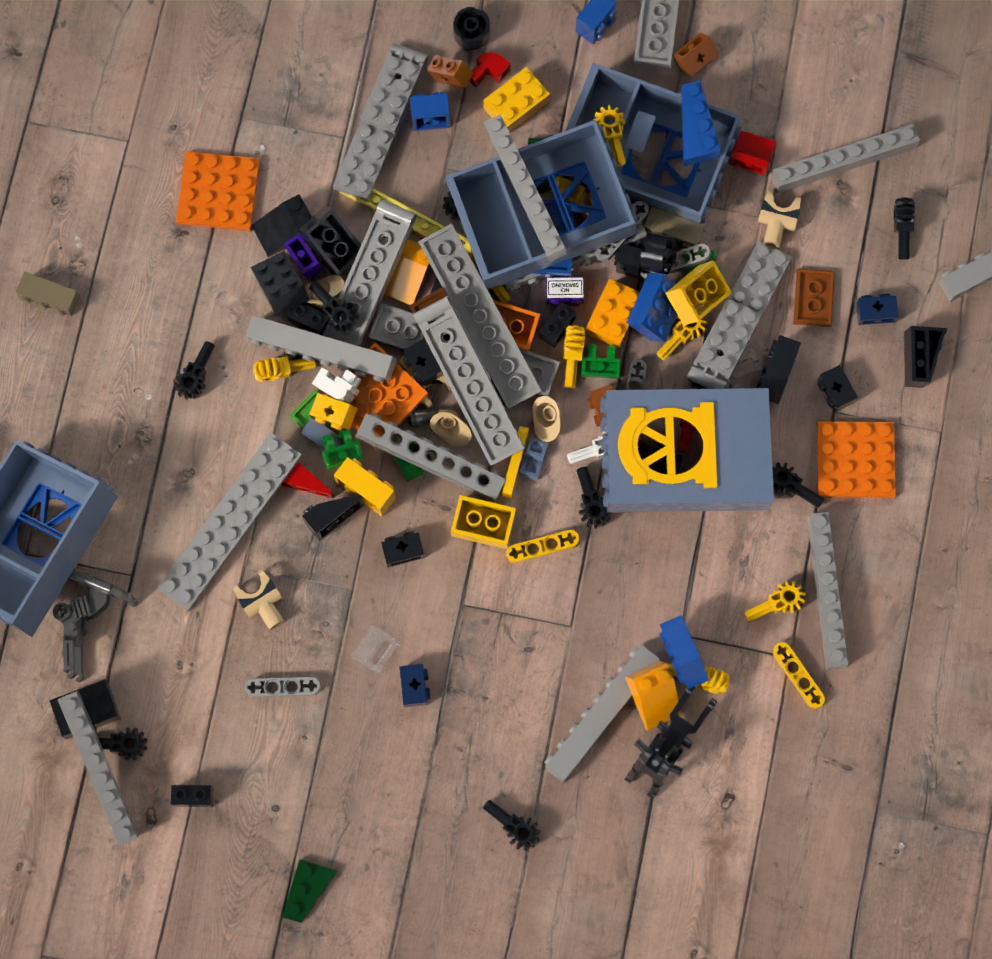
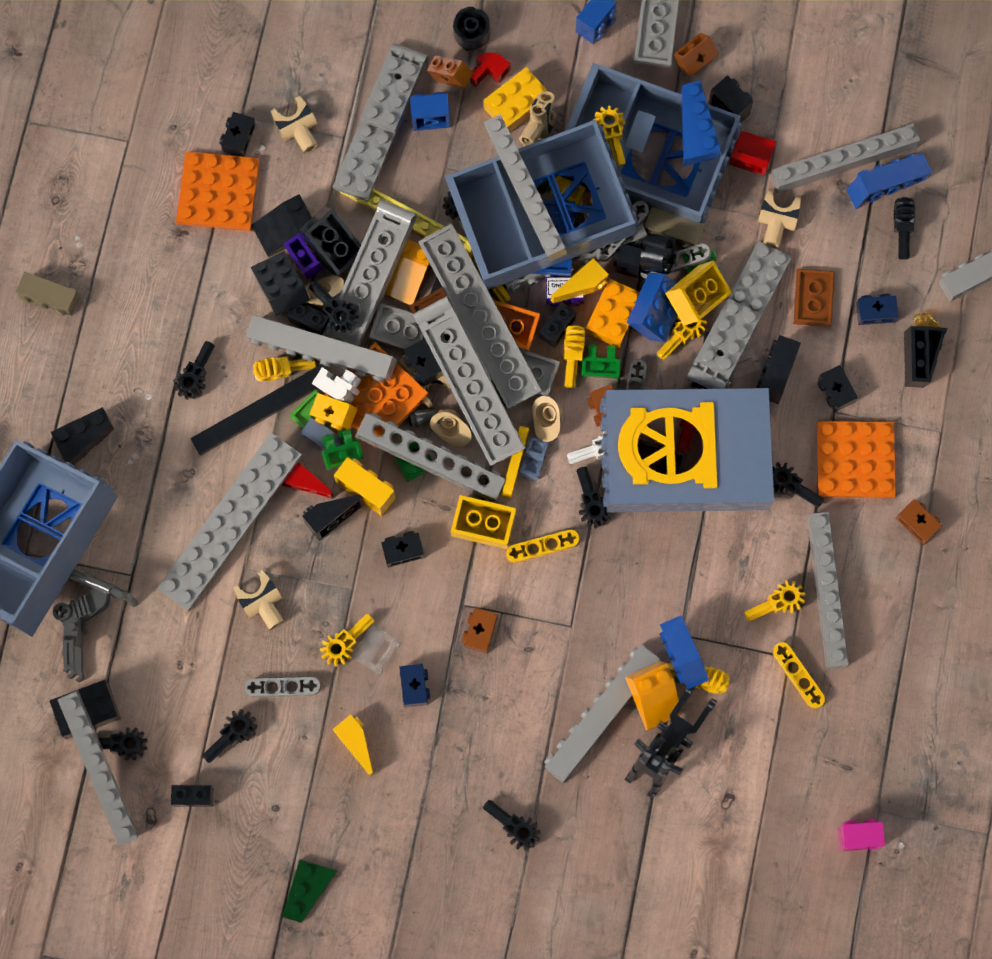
(81, 435): none -> black wedge
(231, 735): none -> black gear
(237, 144): none -> black brick
(256, 412): none -> black tile
(297, 126): none -> tan connector
(345, 640): none -> yellow gear
(353, 737): none -> yellow slope
(481, 641): none -> dark orange brick
(540, 121): none -> tan connector
(585, 281): none -> yellow slope
(730, 97): none -> black brick
(861, 836): none -> dark pink brick
(888, 179): none -> blue wedge
(909, 516): none -> dark orange brick
(925, 319): none -> clear yellow arm

